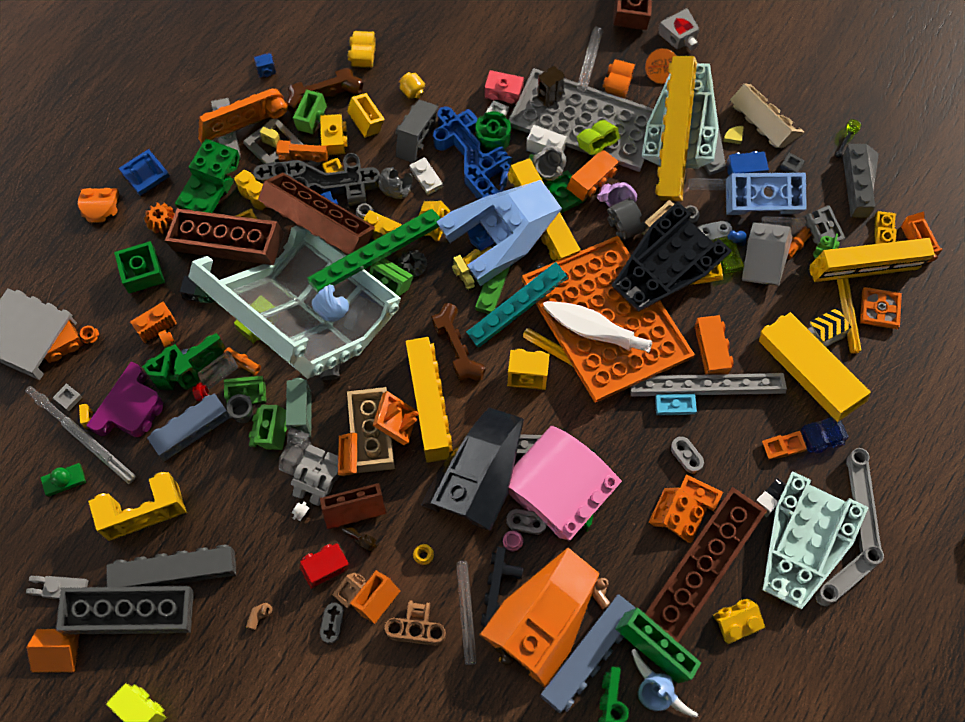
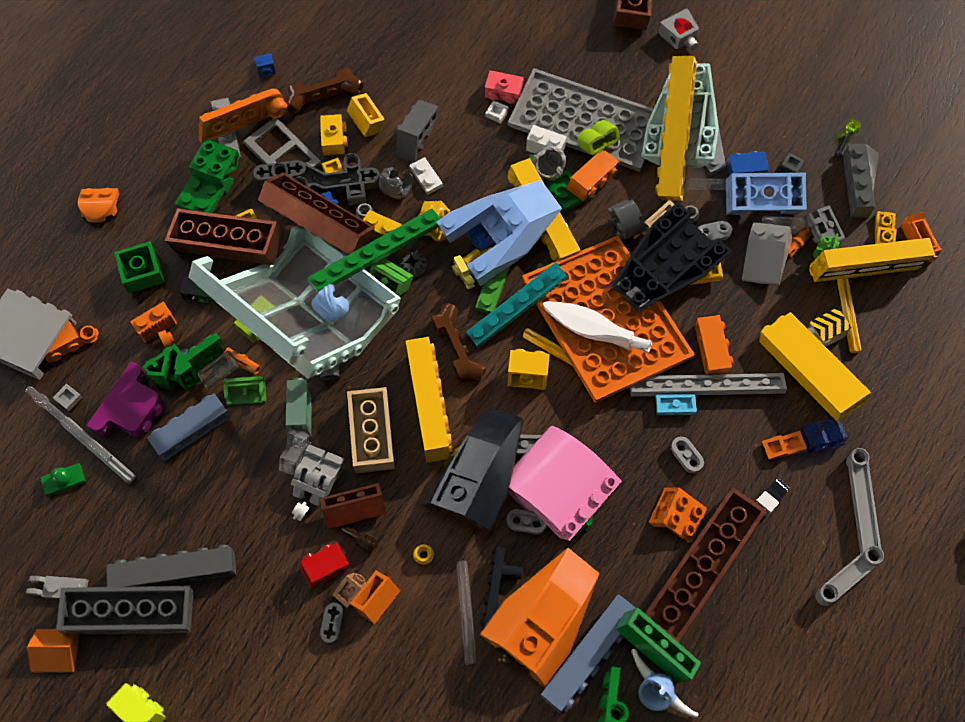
(85, 415): yellow tile -> none
(114, 523): yellow plate -> none
(144, 172): blue plate -> none
(159, 218): orange gear -> none
(200, 391): red plate -> none
(240, 408): dark grey piece -> none
(249, 188): yellow brick -> none
(258, 613): medium nougat arm -> none
(268, 427): bright green brick -> none
(269, 136): light yellow plate -> none
(291, 152): orange plate -> none
(309, 112): bright green brick -> none
(347, 454): orange tile -> none
(362, 49): yellow brick -> none
(395, 418): orange plate -> none
(412, 85): yellow head -> none
(416, 617): medium nougat piece -> none
(460, 133): blue beam -> none
(493, 131): green brick -> none
(512, 540): bright pink plate -> none
(550, 86): dark brown brick -> none
(589, 59): clear axle -> none
(599, 593): medium nougat arm -> none
(616, 193): lavender hair -> none
(619, 78): orange brick -> none
(658, 65): orange piece -> none
(703, 493): orange plate -> none
(733, 261): clear neon green plate -> none
(734, 135): light yellow tile -> none
(738, 237): blue arm -> none
(739, 620): yellow bracket -> none
(765, 116): tan wedge -> none
(808, 539): light aqua wedge -> none
(880, 308): orange piece -> none

